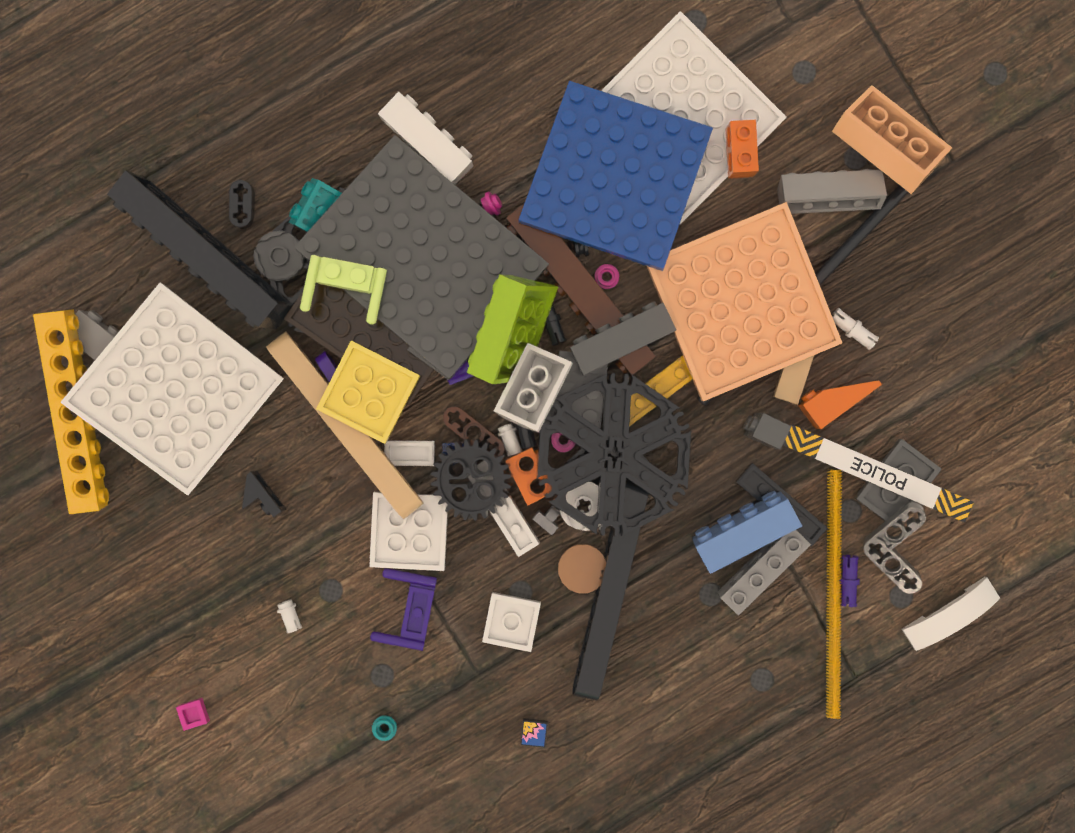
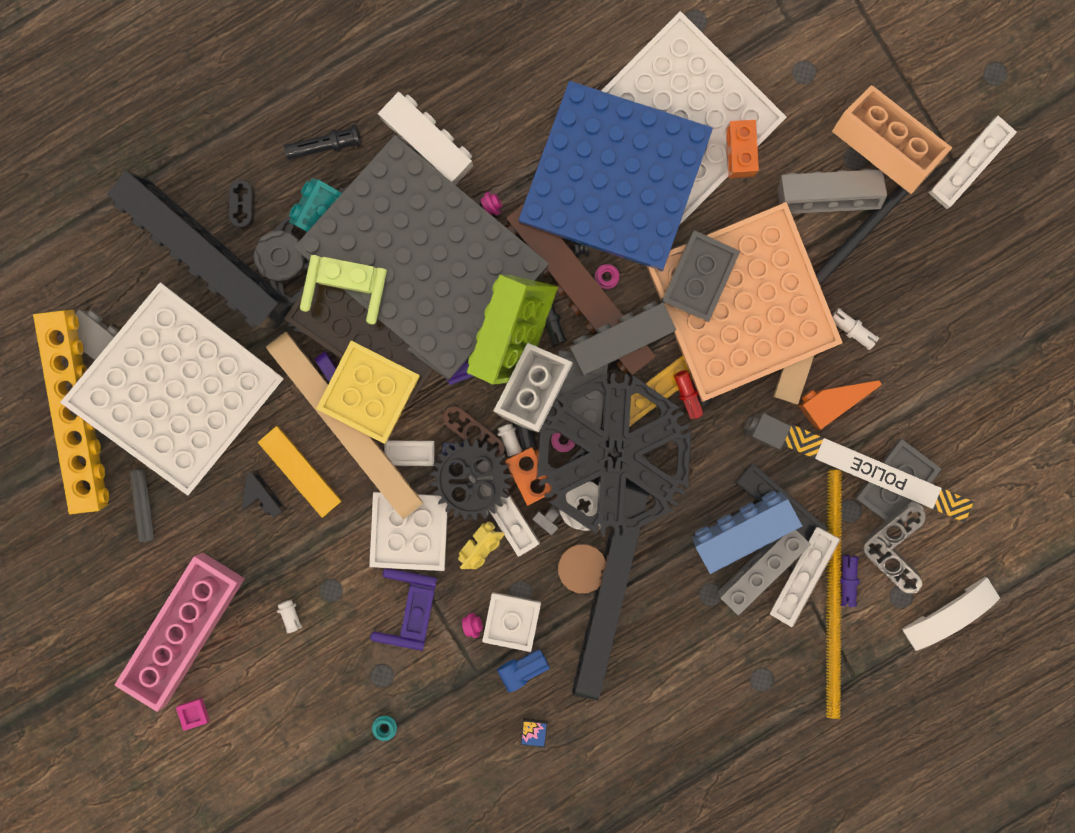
(141, 505): none -> dark grey axle
(179, 631): none -> bright pink brick
(300, 471): none -> yellow tile
(333, 141): none -> black pin
(472, 625): none -> dark pink plate
(474, 554): none -> light yellow hinge
(518, 672): none -> blue piece
(688, 394): none -> red axle
(700, 276): none -> dark grey plate
(805, 576): none -> white plate
(972, 162): none -> white plate

